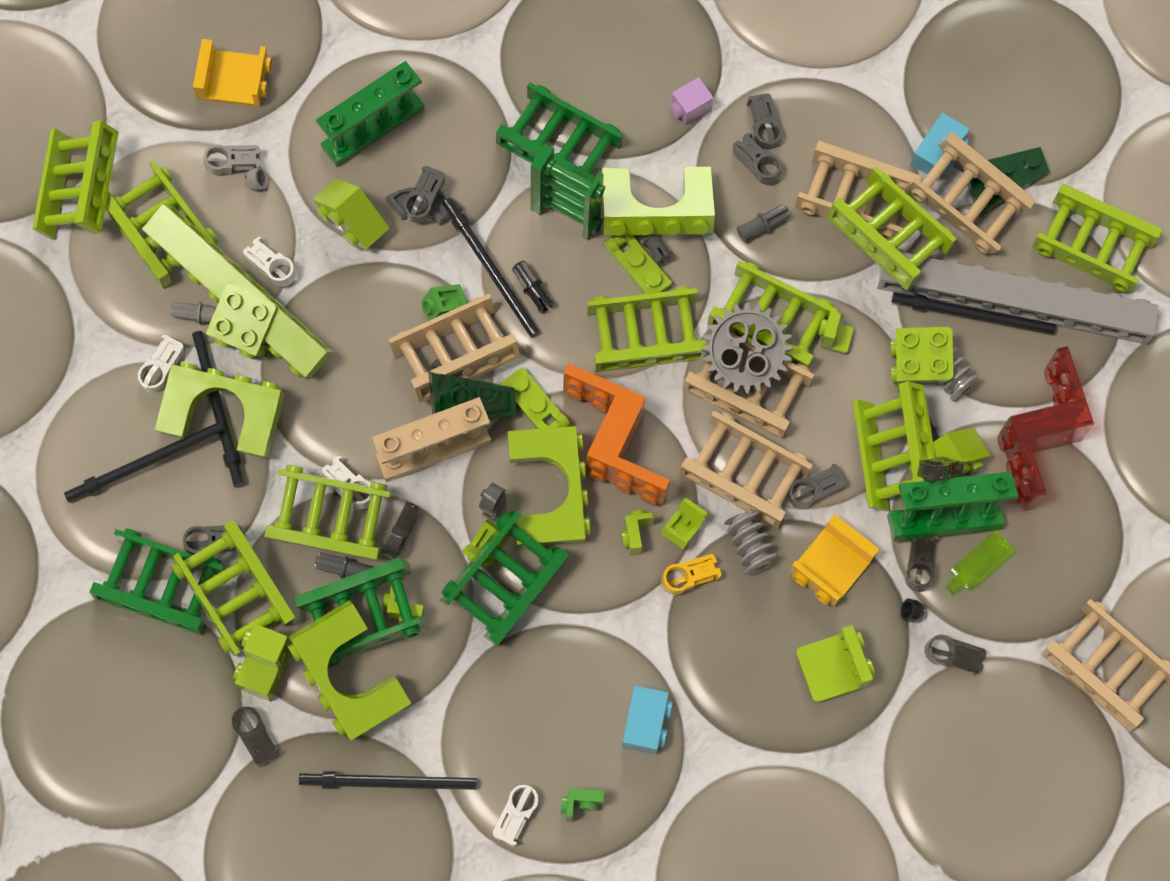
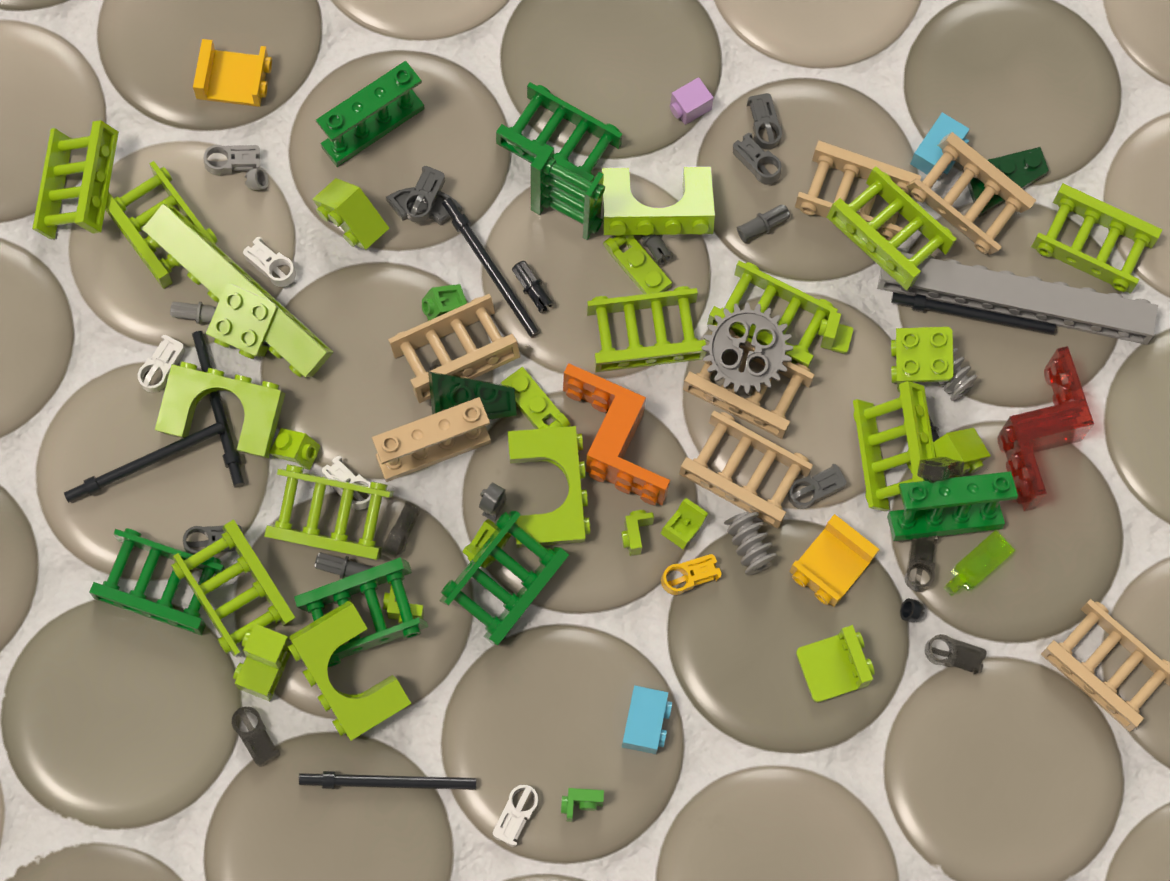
(295, 447): none -> lime bracket

